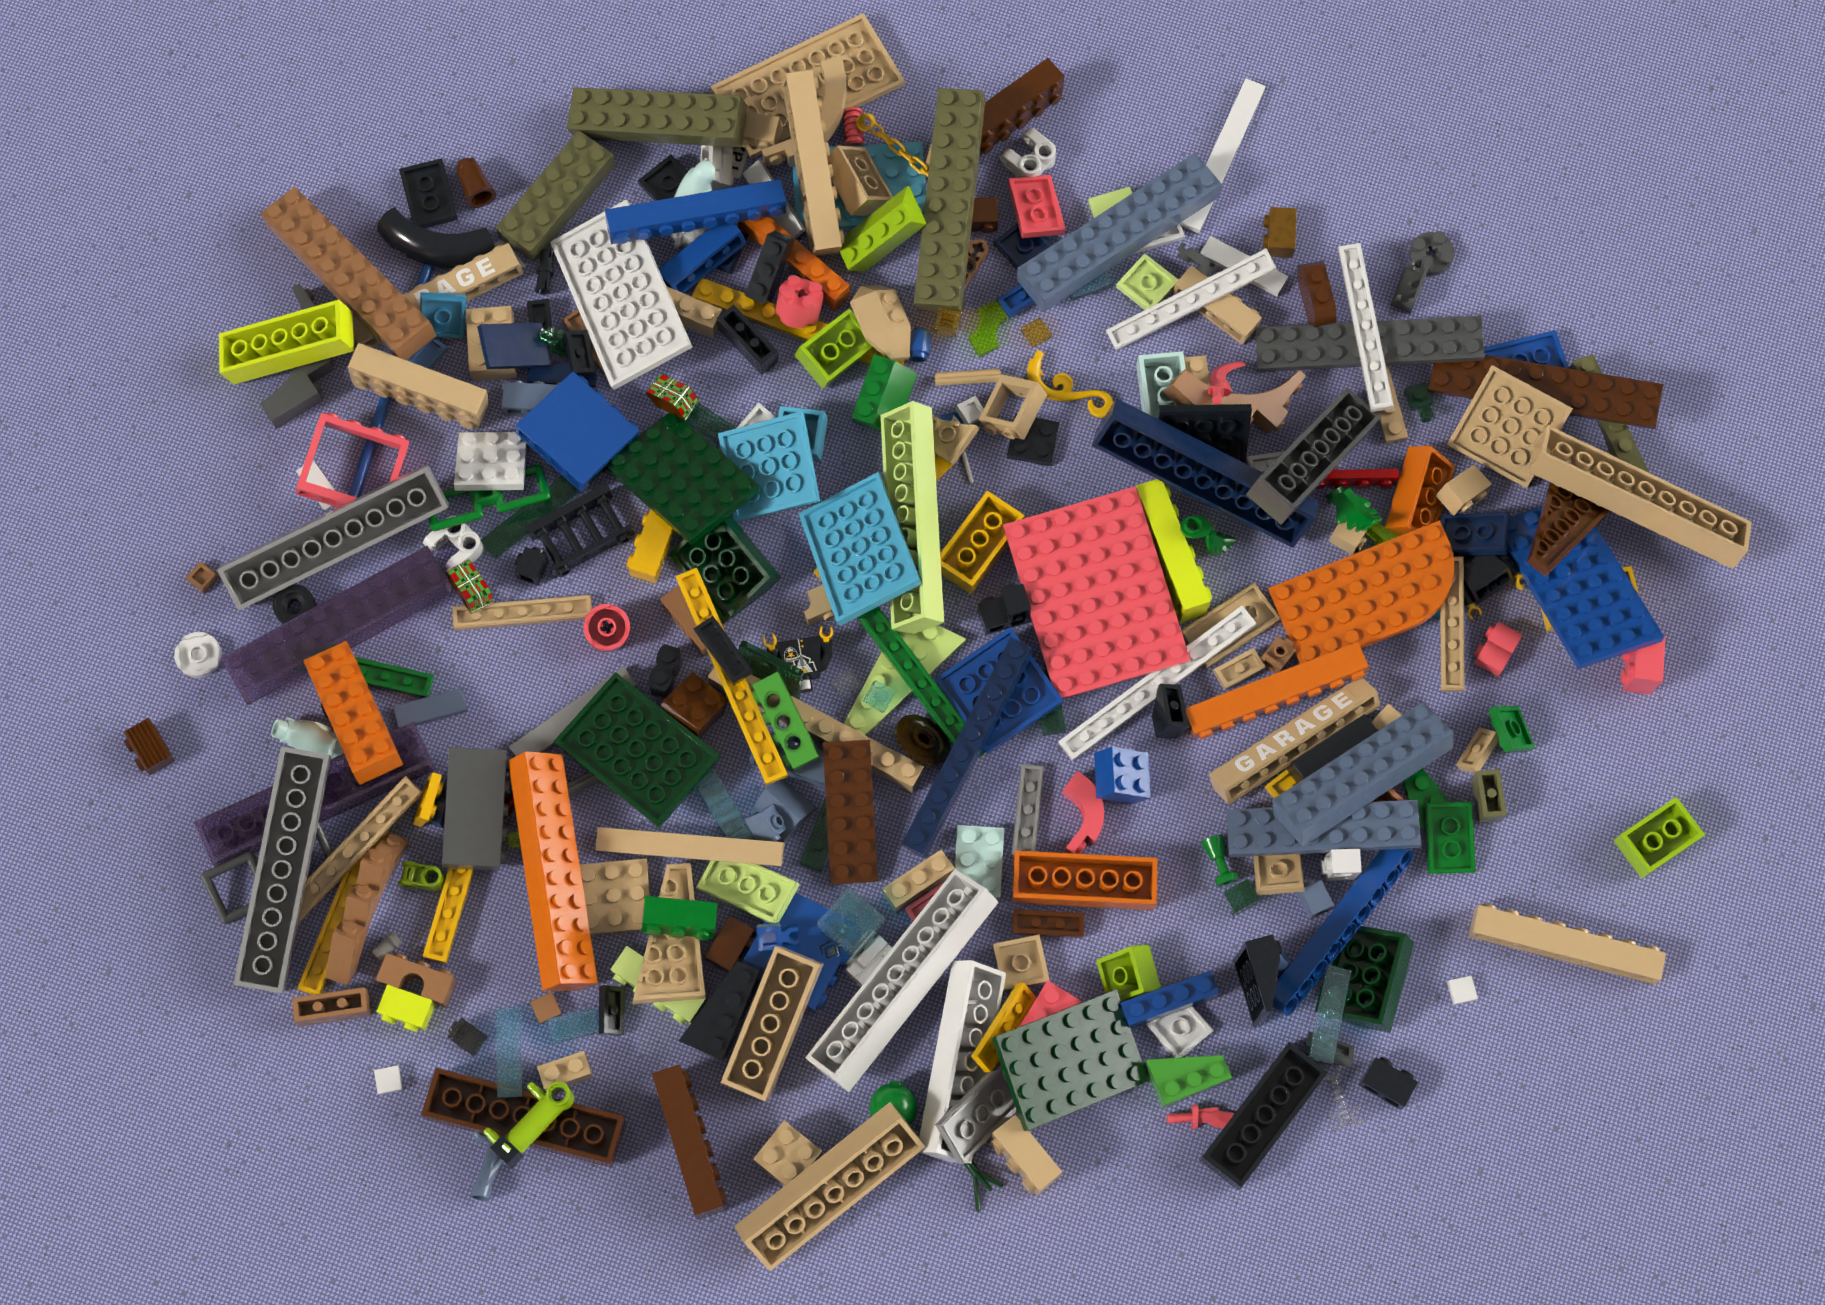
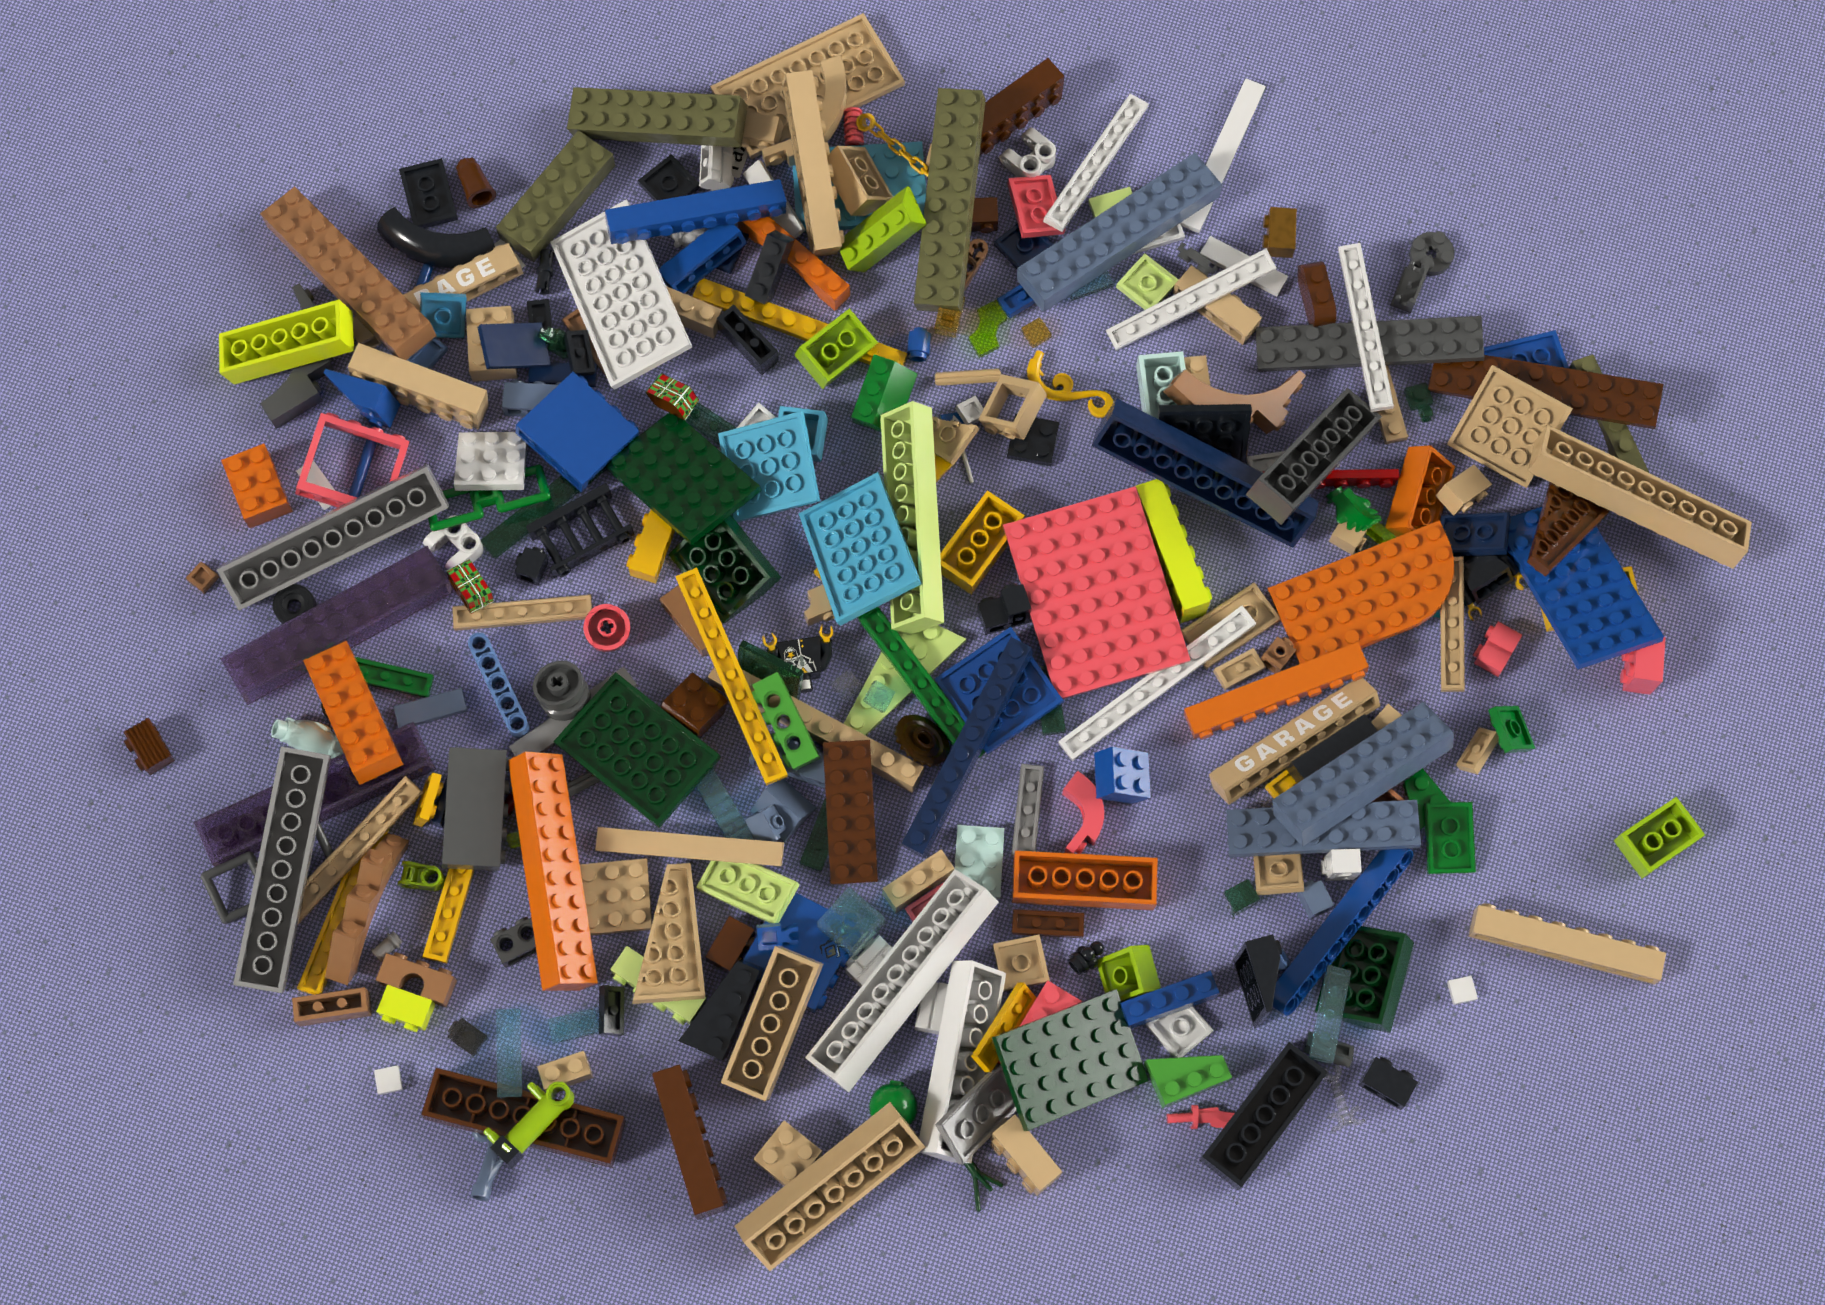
(198, 654): white tile -> none
(256, 485): none -> orange brick
(369, 398): none -> blue slope
(496, 675): none -> medium blue beam
(521, 947): none -> dark grey brick
(545, 1008): medium nougat tile -> none
(561, 690): none -> dark grey wheel
(662, 676): black brick -> none
(679, 917): green brick -> none
(697, 179): light aqua animal -> none
(723, 650): black plate -> none
(799, 302): coral brick -> none
(883, 320): tan wedge -> none
(931, 1009): none -> white brick
(1085, 958): none -> black piece
(1095, 163): none -> white tile
(1169, 712): black slope -> none
(1204, 528): green plant -> none
(1216, 851): green piece -> none
(1220, 386): coral sword -> none
(1488, 796): olive brick -> none

